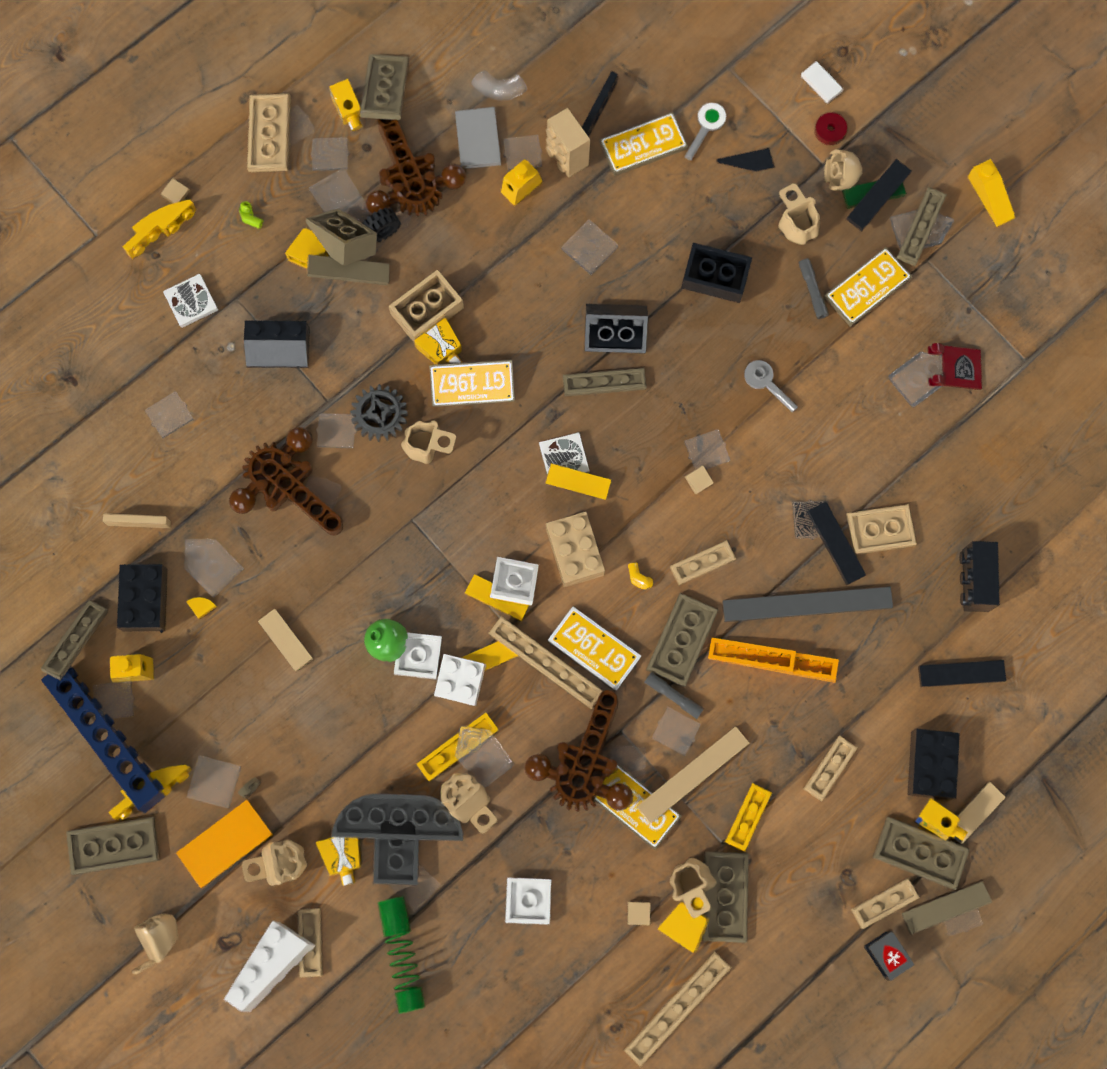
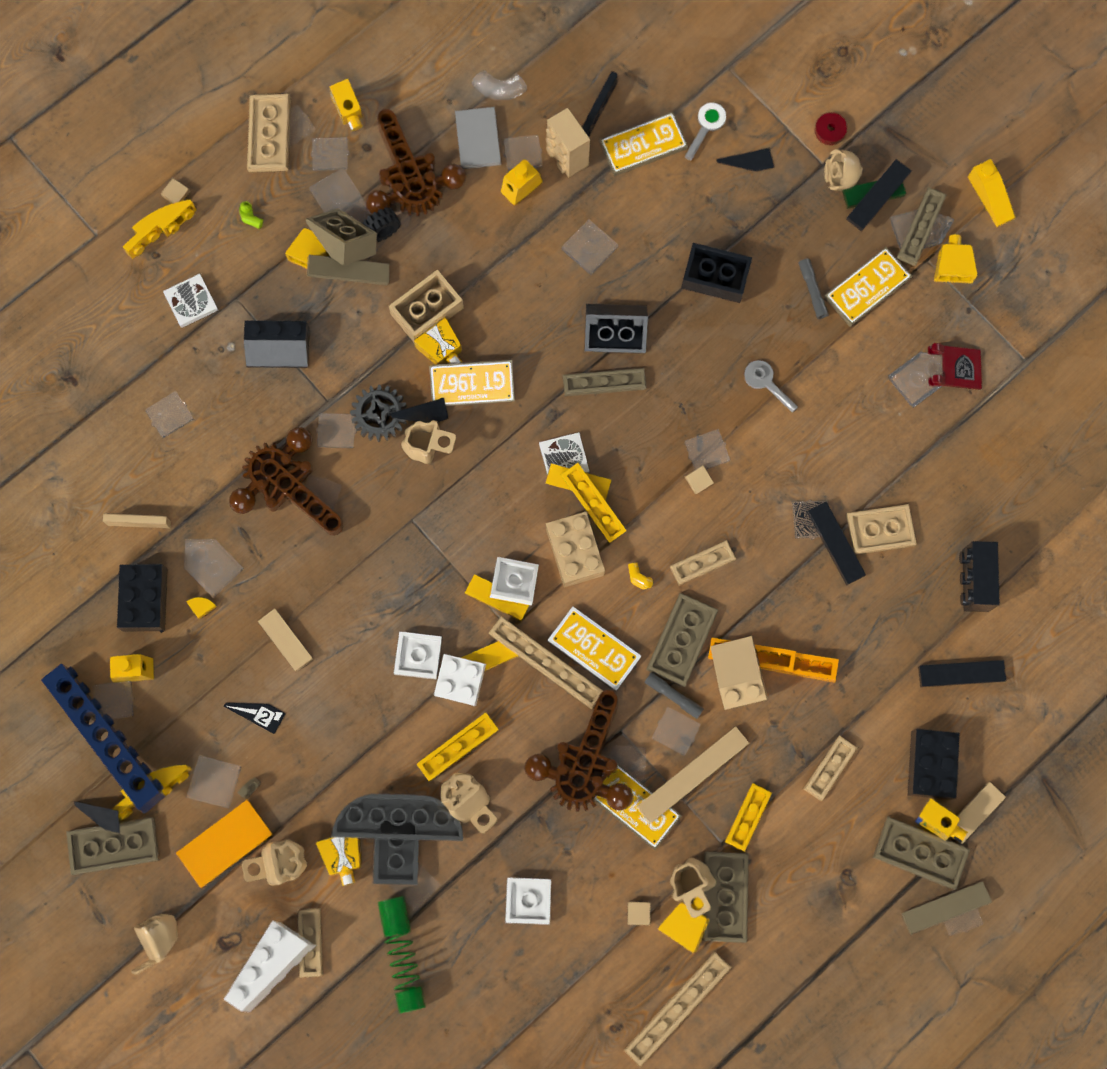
(74, 640): dark tan tile -> none
(104, 817): none -> black sticker
(260, 714): none -> sticker
(384, 87): dark tan tile -> none
(385, 640): bright green cylinder -> none
(424, 412): none -> black sticker
(482, 755): clear tile -> none
(593, 502): none -> yellow plate
(738, 673): none -> tan slope
(801, 219): tan piece -> none
(807, 604): dark grey tile -> none
(821, 82): white tile -> none
(885, 903): tan tile -> none
(888, 955): piece -> none
(955, 262): none -> yellow torso

